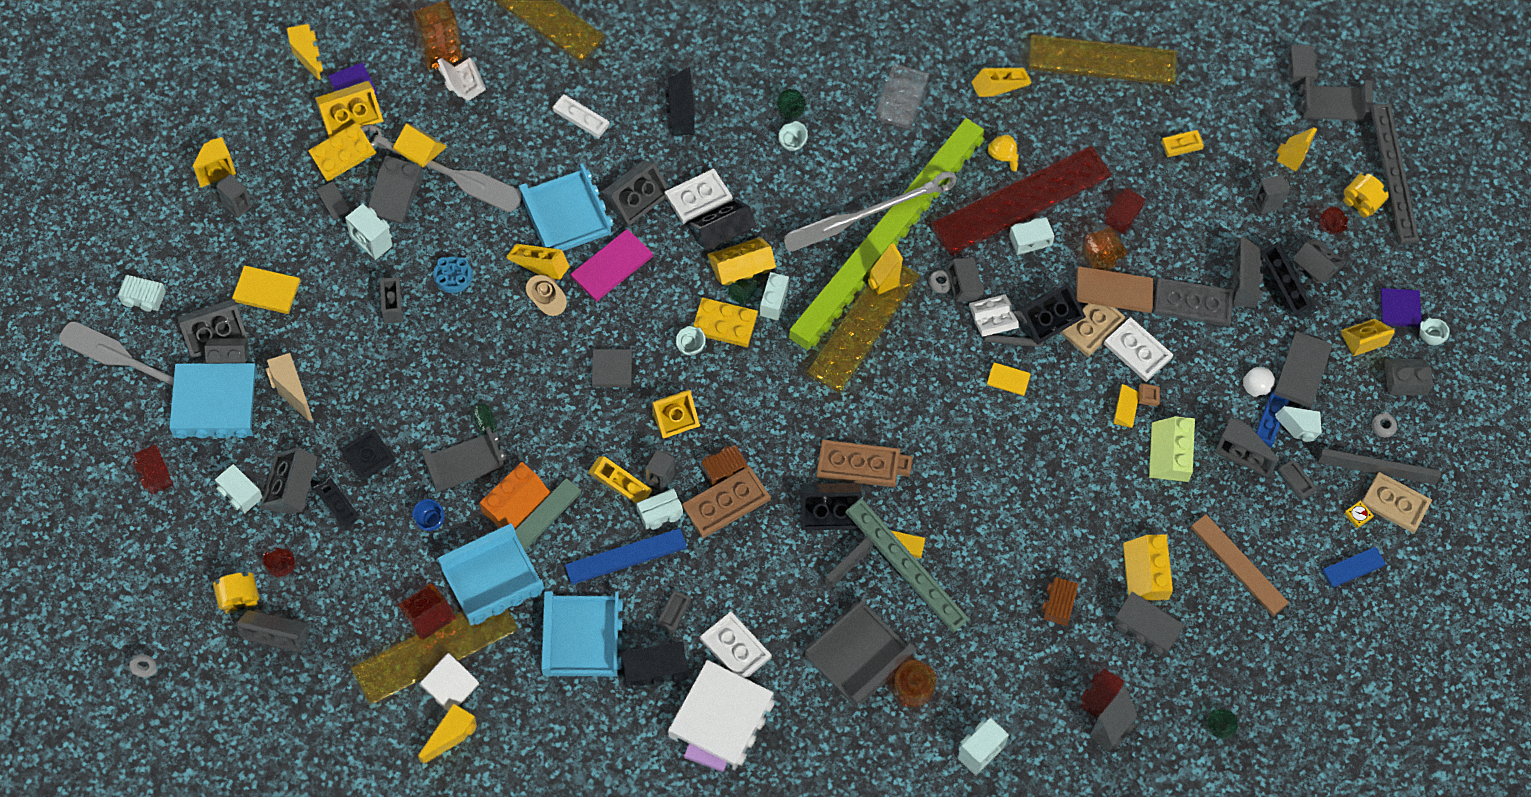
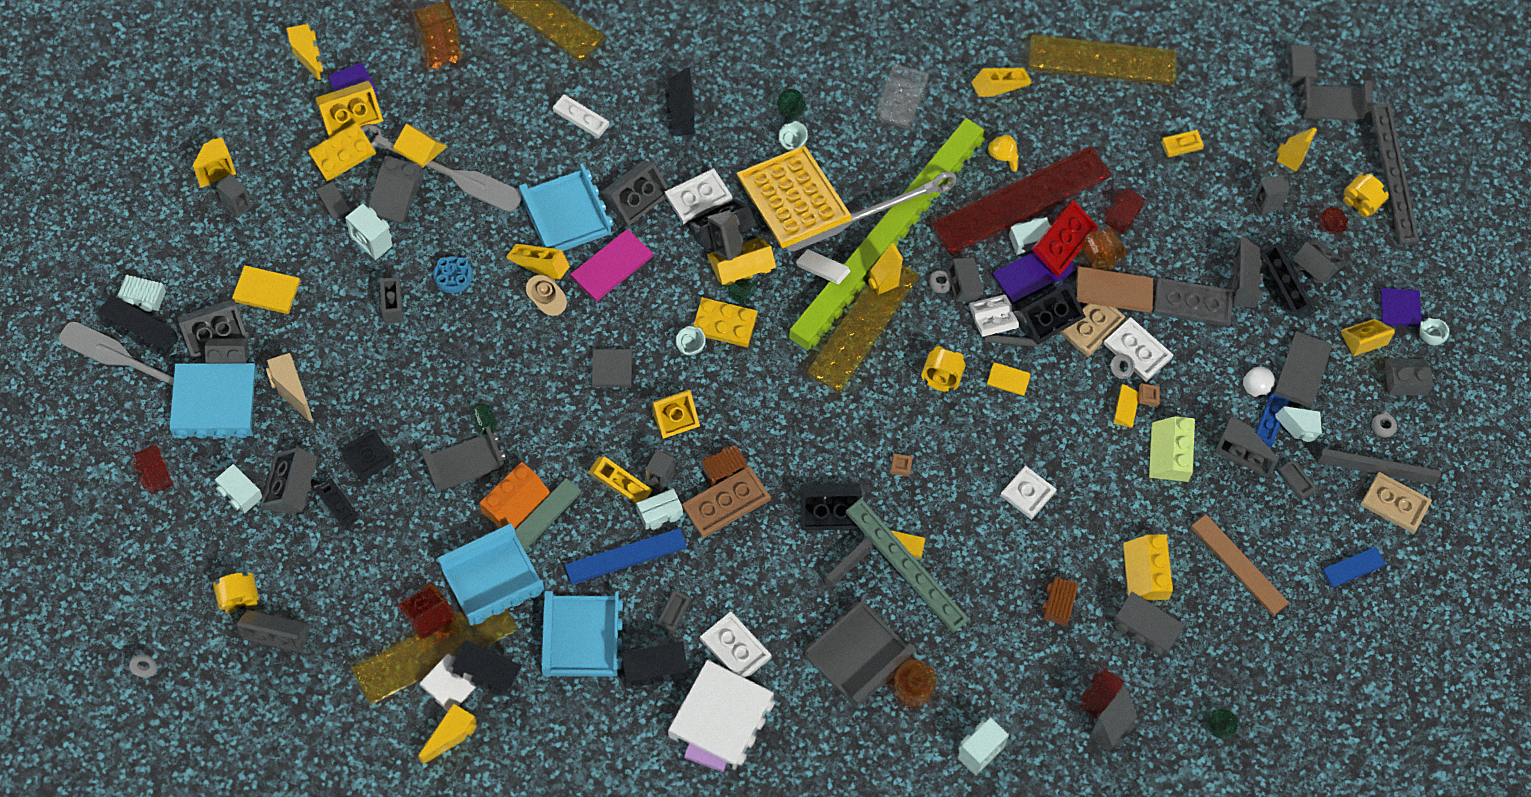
(137, 325): none -> black brick
(279, 562): clear red hair -> none
(428, 515): blue hair -> none
(462, 79): white bracket -> none
(483, 668): none -> black slope
(725, 234): none -> dark grey slope
(774, 296): light aqua brick -> none
(793, 196): none -> yellow plate
(823, 266): none -> white tile
(858, 463): medium nougat tile -> none
(943, 369): none -> yellow brick
(1028, 277): none -> dark purple tile
(1028, 492): none -> white plate
(1064, 238): none -> red tile
(1115, 366): none -> light grey piece
(1358, 514): tile -> none

